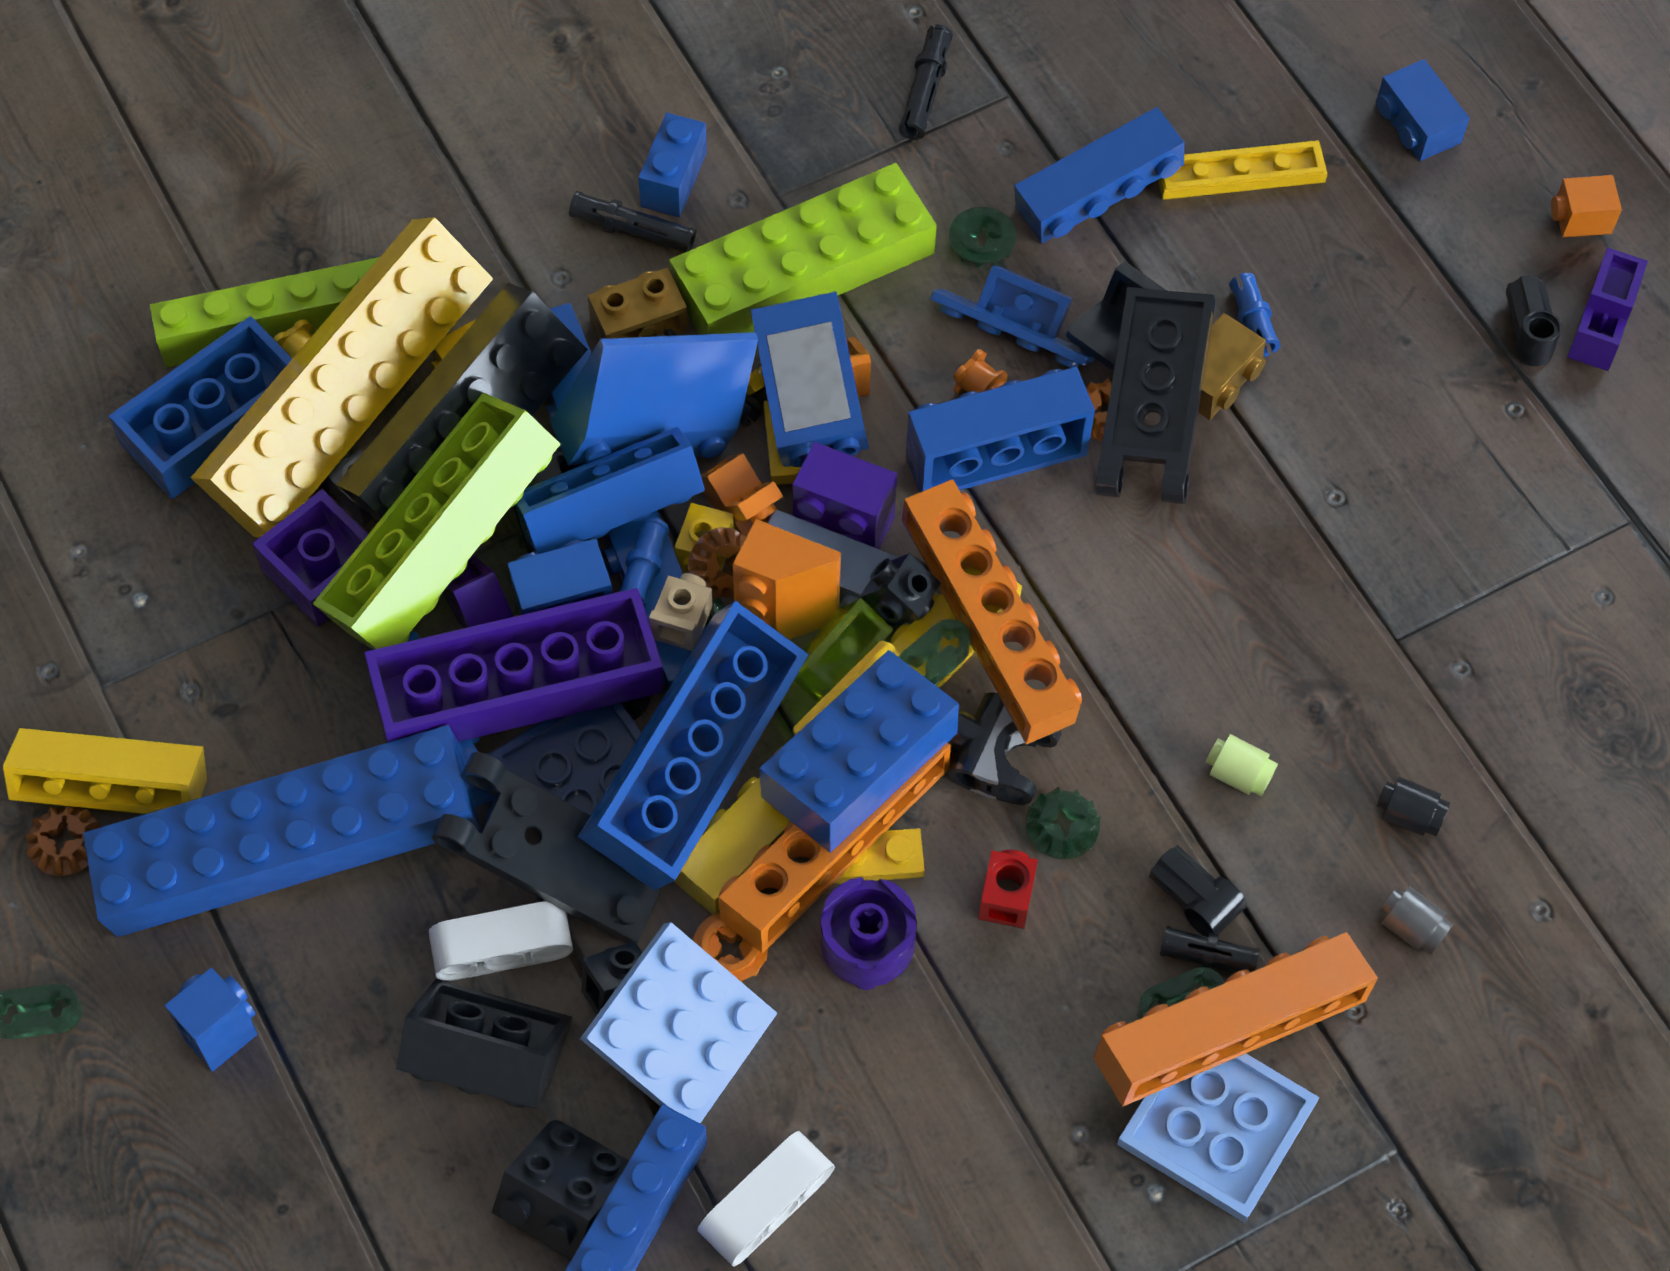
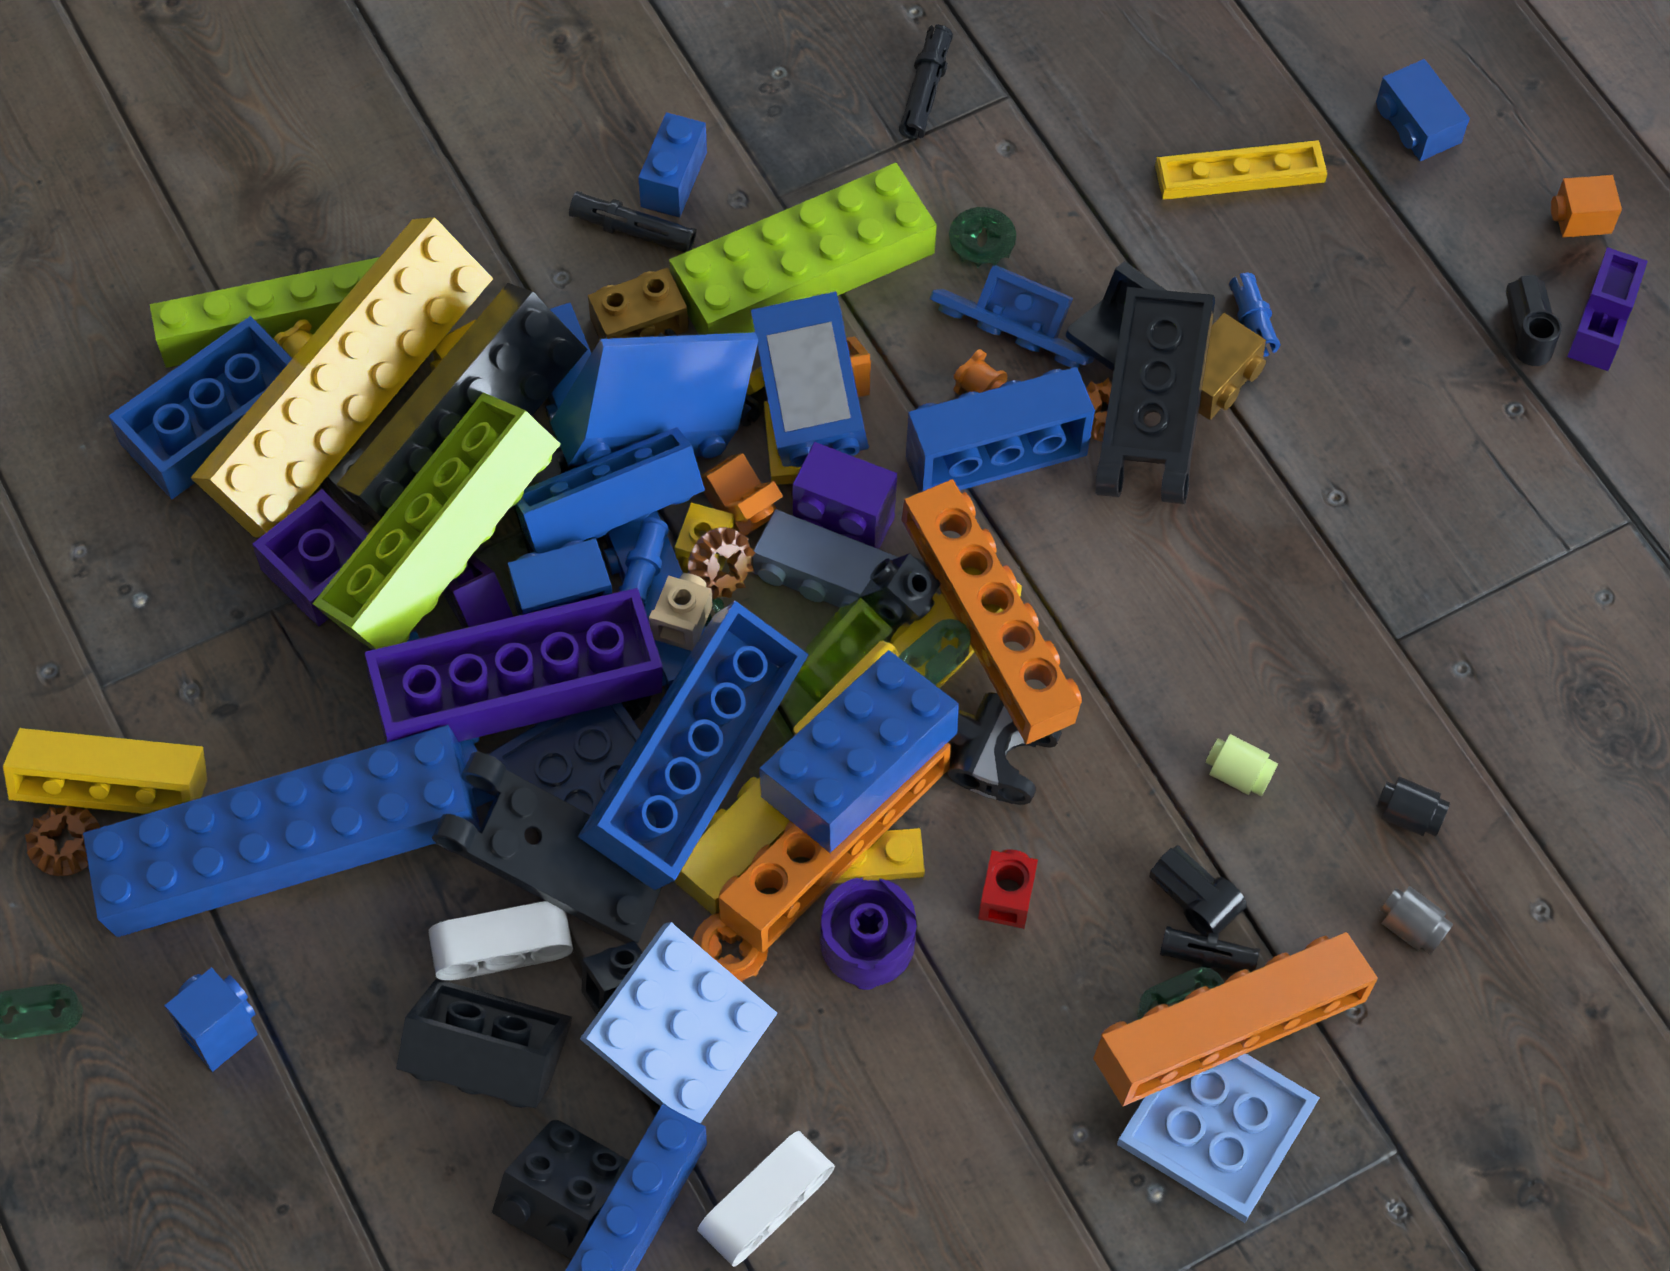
(787, 580): orange slope -> none
(1049, 837): clear green gear -> none
(1099, 175): blue brick -> none

